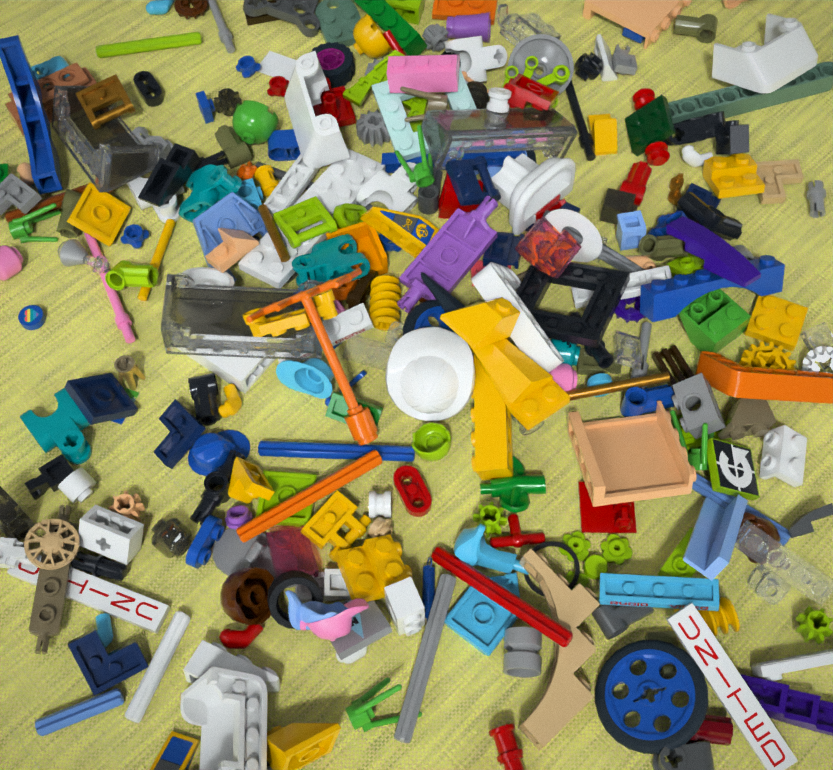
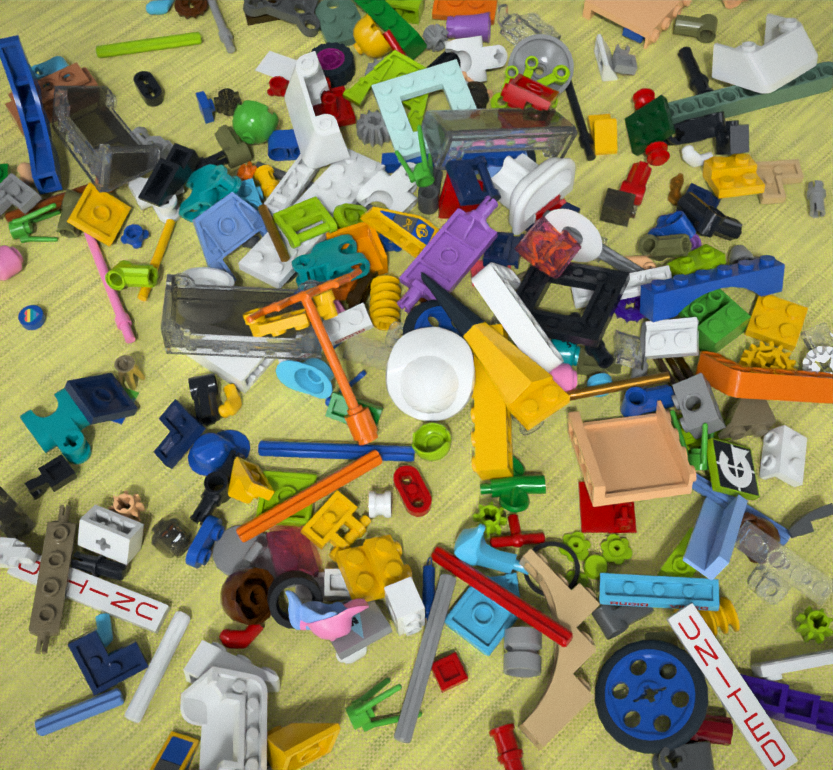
(51, 544): tan wheel -> none
(73, 253): piece -> none
(77, 485): white plate -> none
(102, 95): pearl gold plate -> none
(234, 247): light nougat slope -> none
(238, 516): medium lavender plate -> none
(247, 66): blue plate -> none
(380, 527): tan plate -> none
(423, 73): bright pink slope -> none
(435, 101): dark tan plant -> none
(449, 672): none -> red tile
(483, 321): yellow slope -> none
(499, 100): white wheel -> none
(588, 66): black gear -> none
(630, 229): light blue brick -> none
(672, 338): none -> white plate
(698, 81): none -> black pin
(717, 253): dark purple slope -> none

